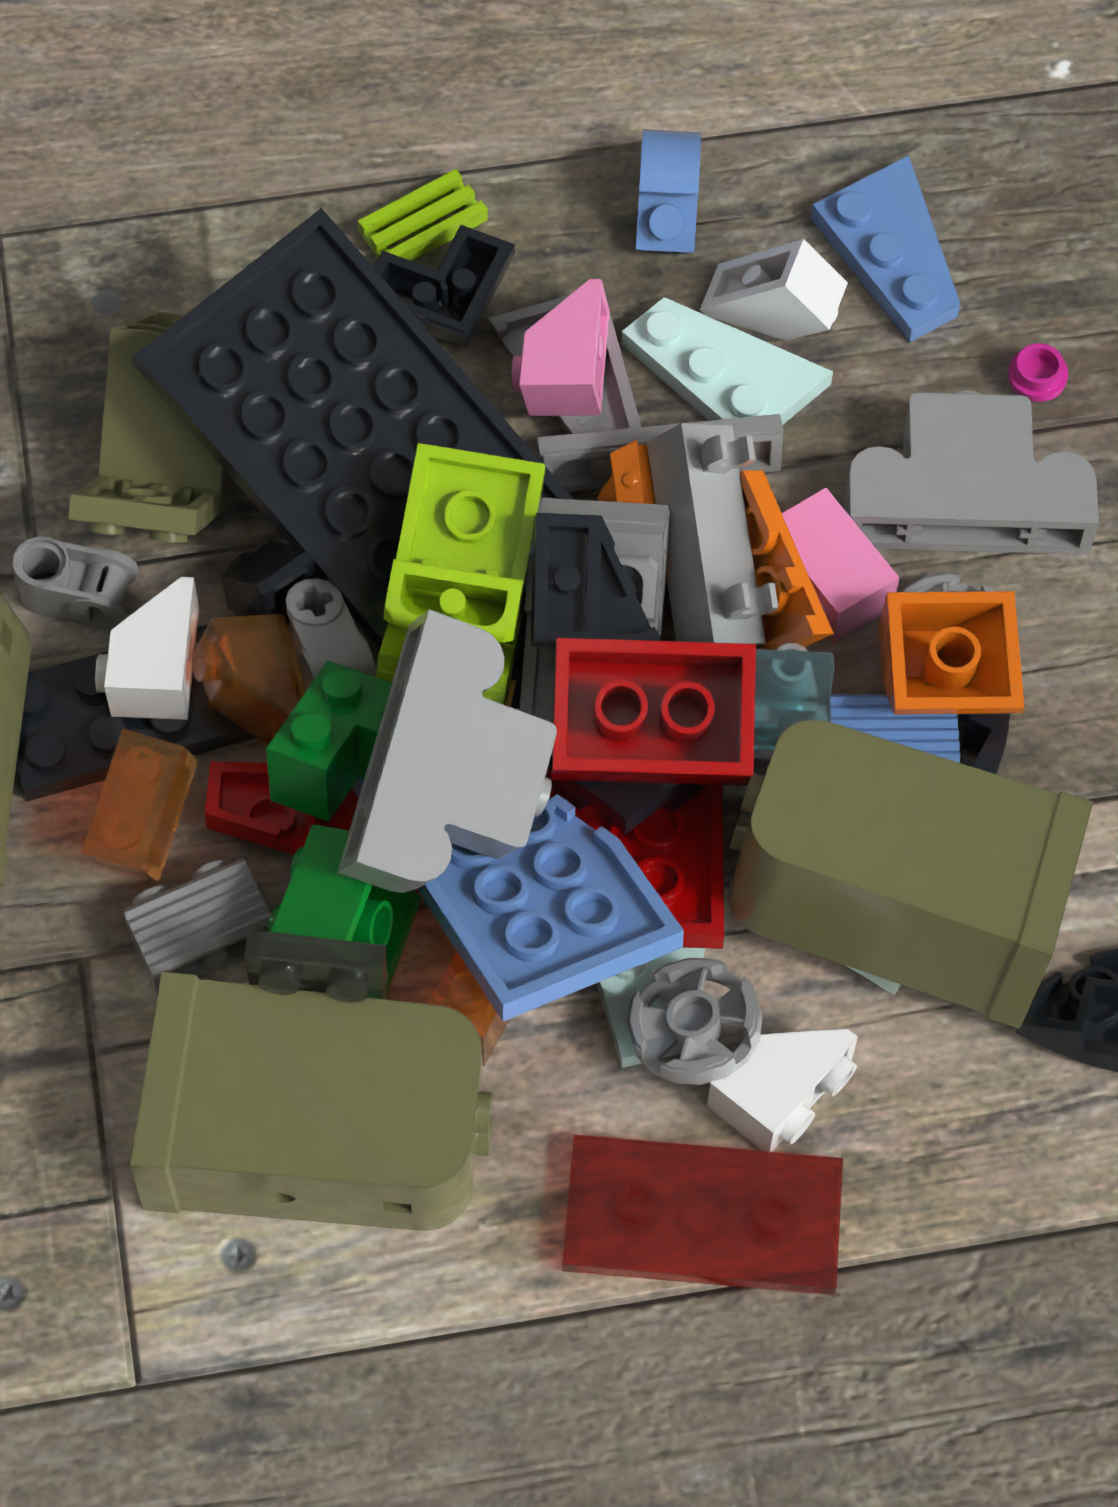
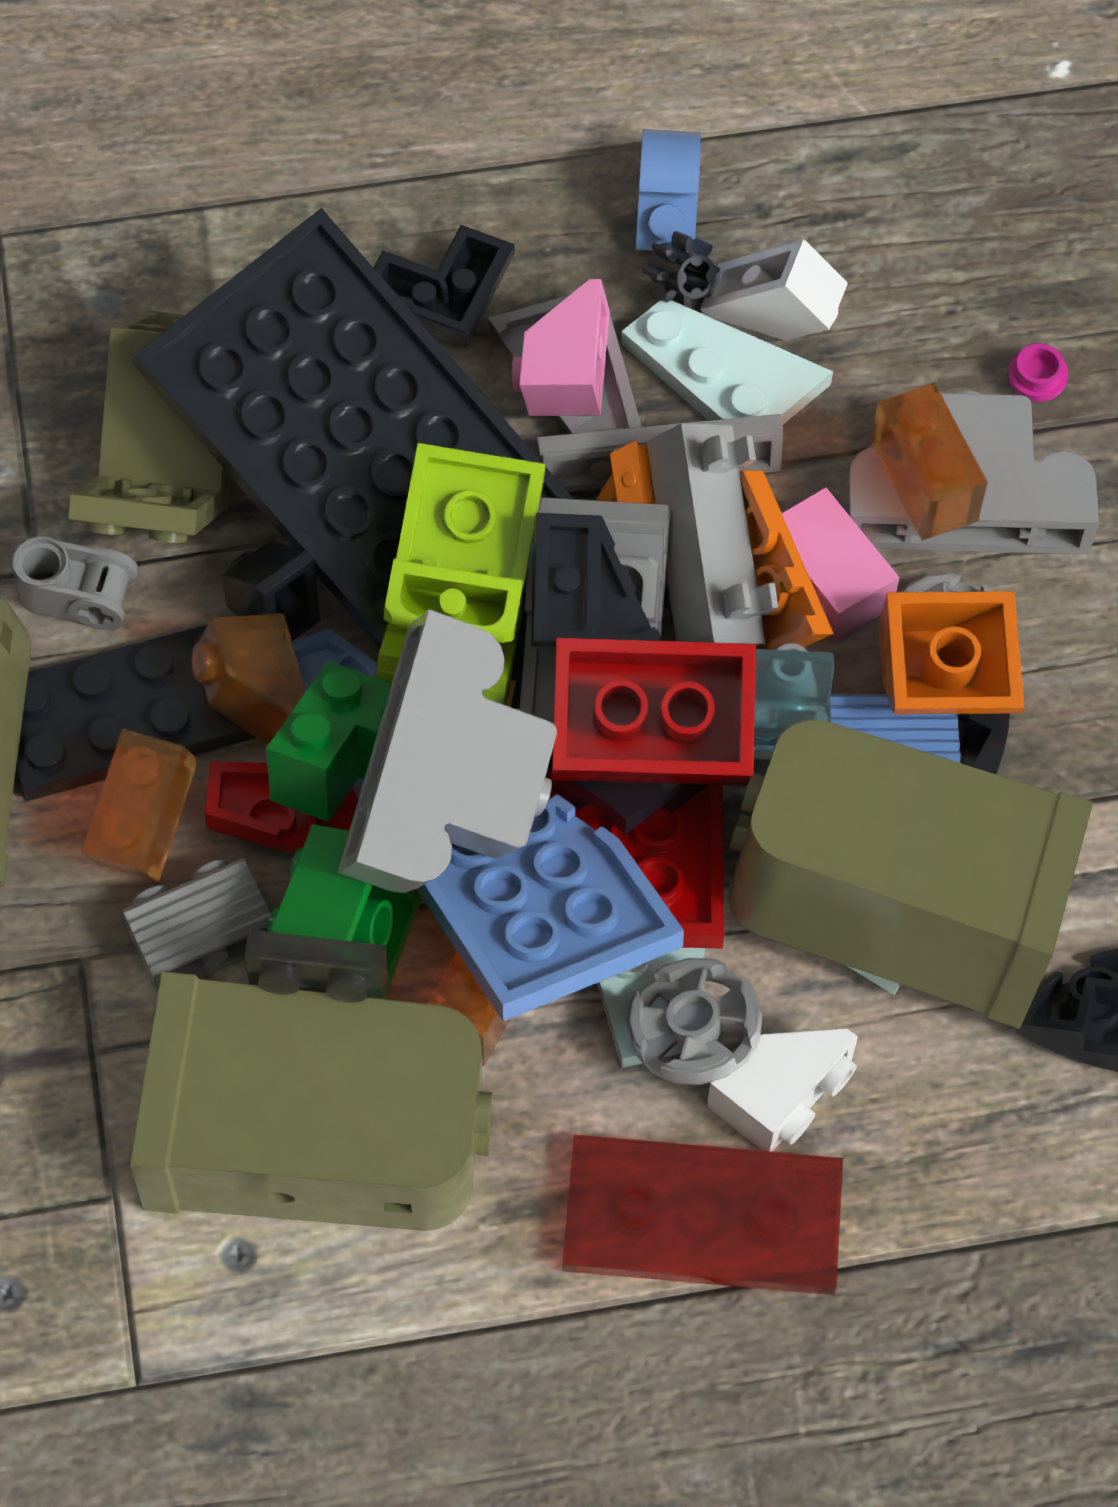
(152, 657): white slope -> none
(324, 630): light grey piece -> none
(418, 212): lime tile -> none
(681, 269): none -> black gear
(892, 247): medium blue wing -> none
(928, 461): none -> clear orange brick

